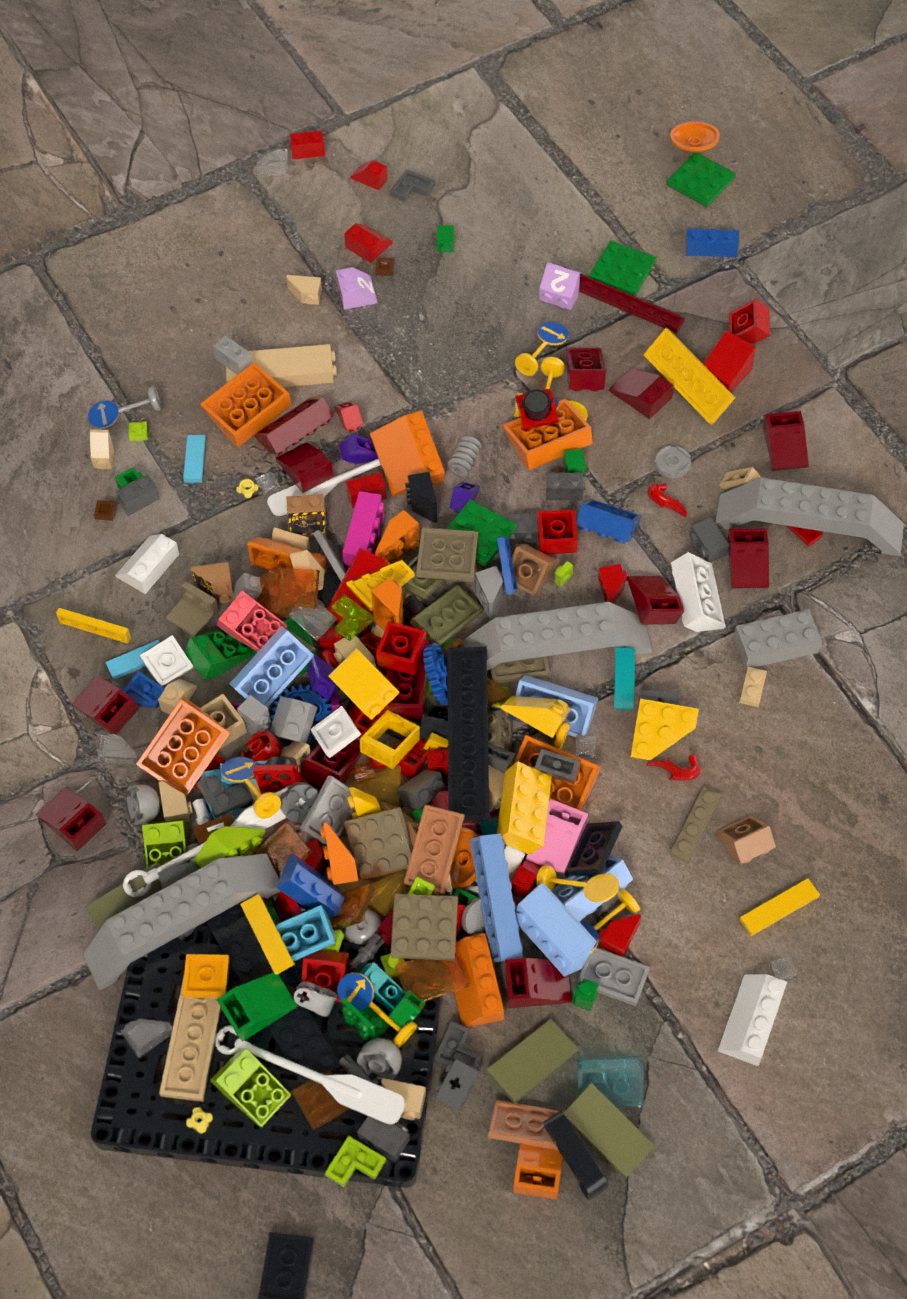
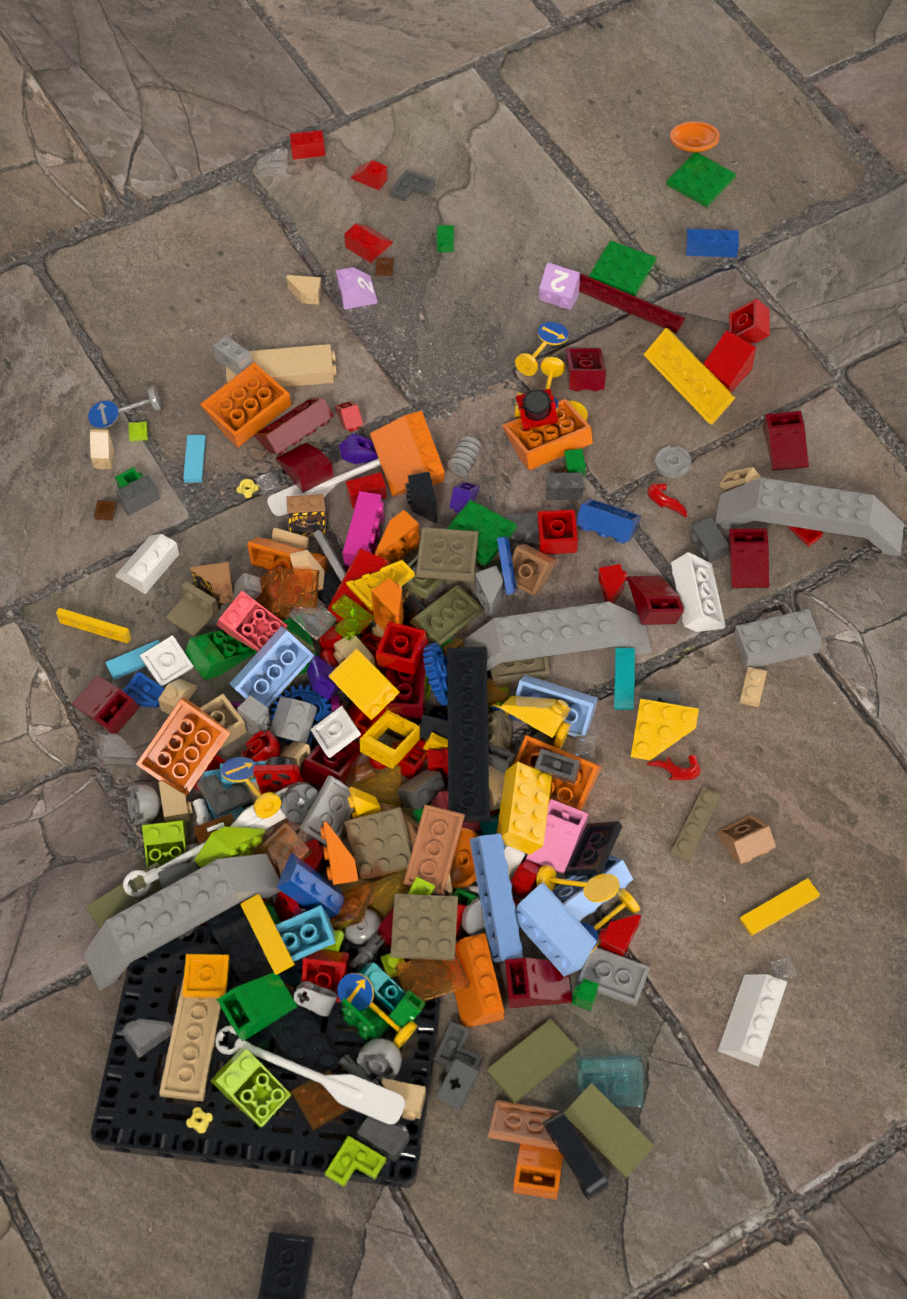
(72, 818): dark red slope -> none
(563, 573): lime plate -> none
(643, 391): dark red slope -> none

